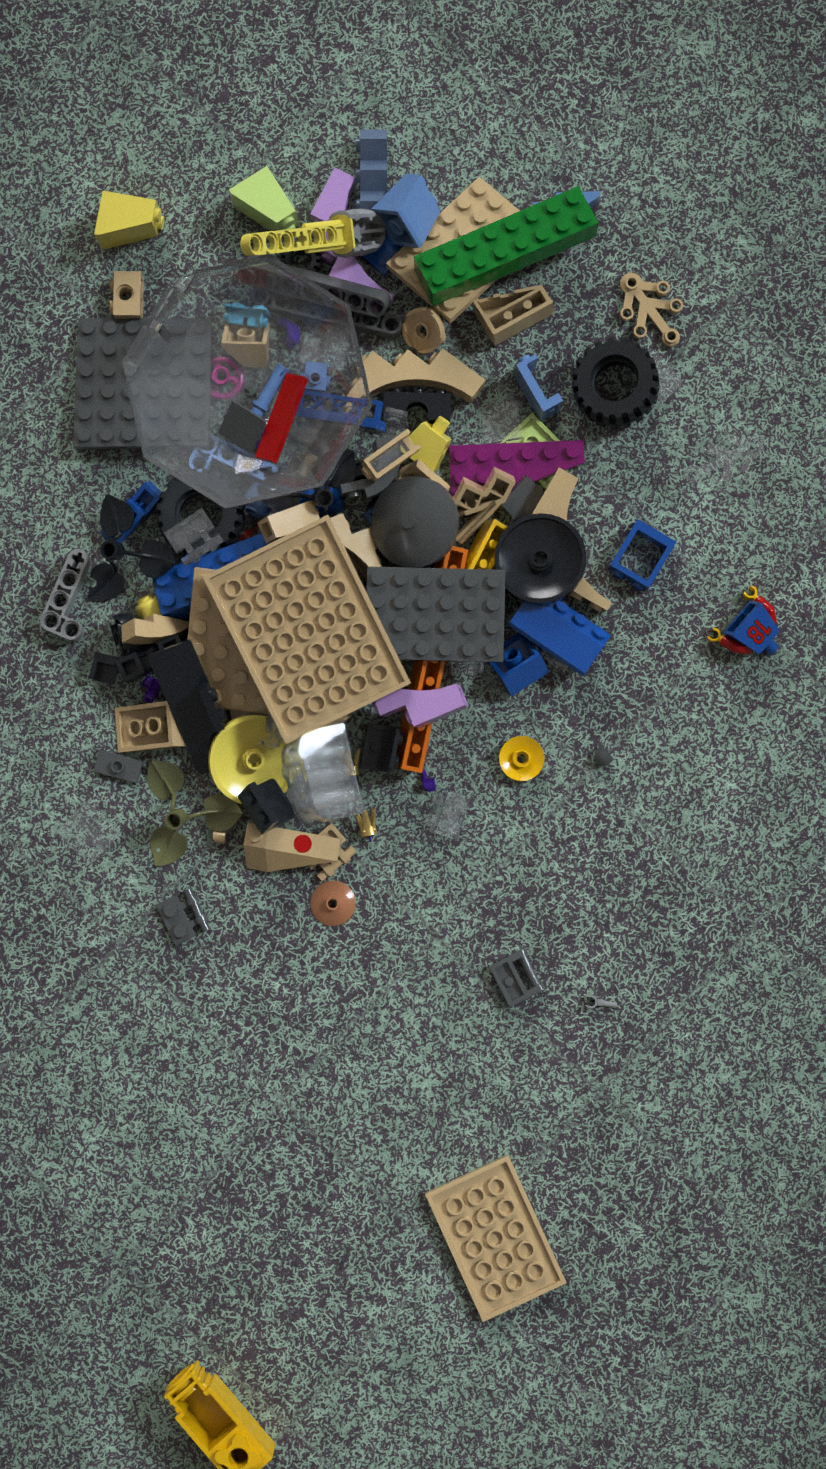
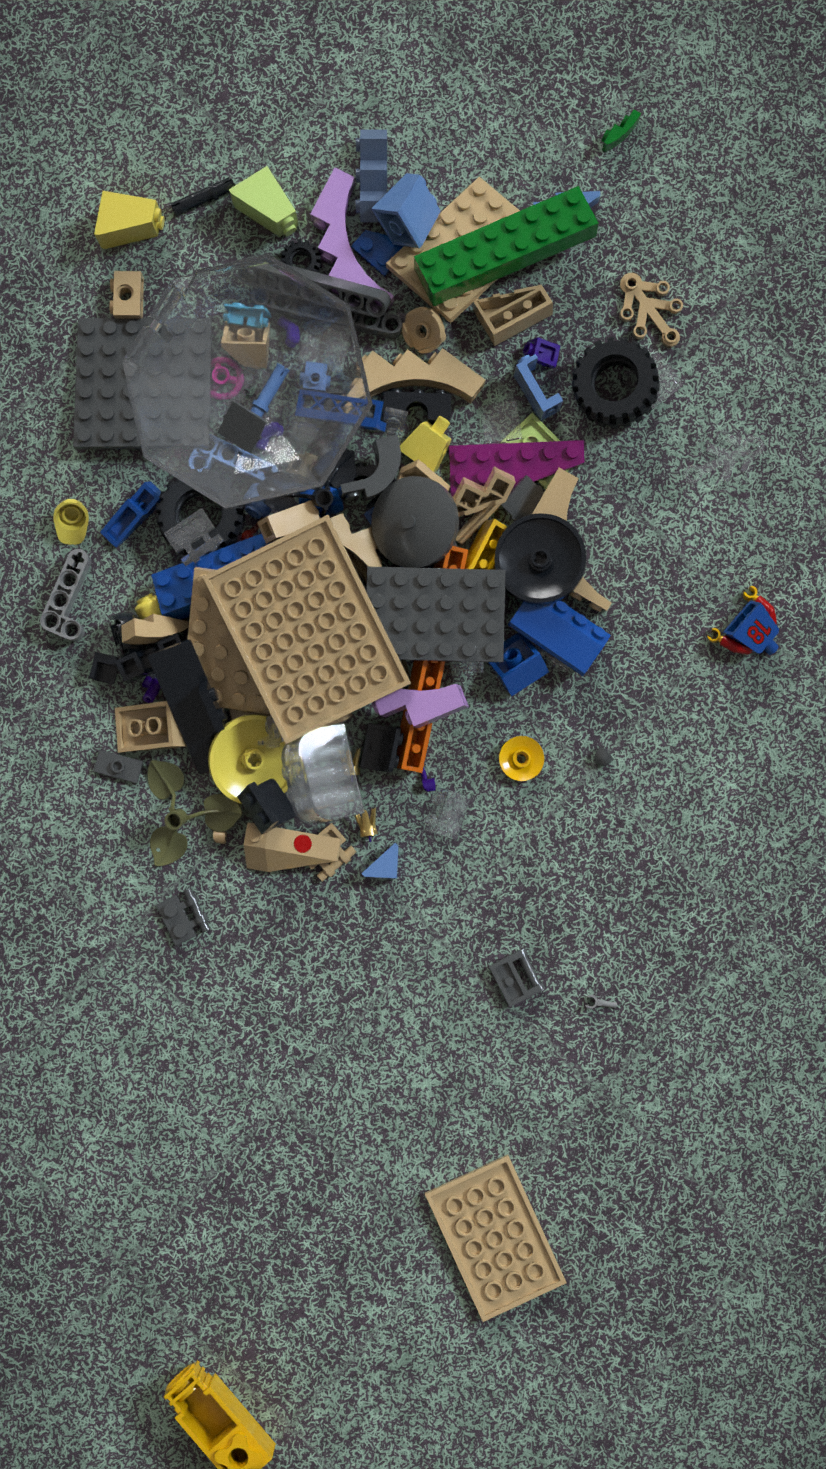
(71, 521): none -> light yellow piece
(88, 842): clear slope -> none
(155, 556): black plant -> none
(200, 197): none -> black pin
(281, 418): red tile -> none
(345, 903): nougat dish -> none
(349, 234): light yellow piece -> none
(385, 865): none -> medium blue slope
(389, 457): tan window -> none
(545, 351): none -> dark purple bracket
(620, 133): none -> green slope
(651, 535): blue window -> none

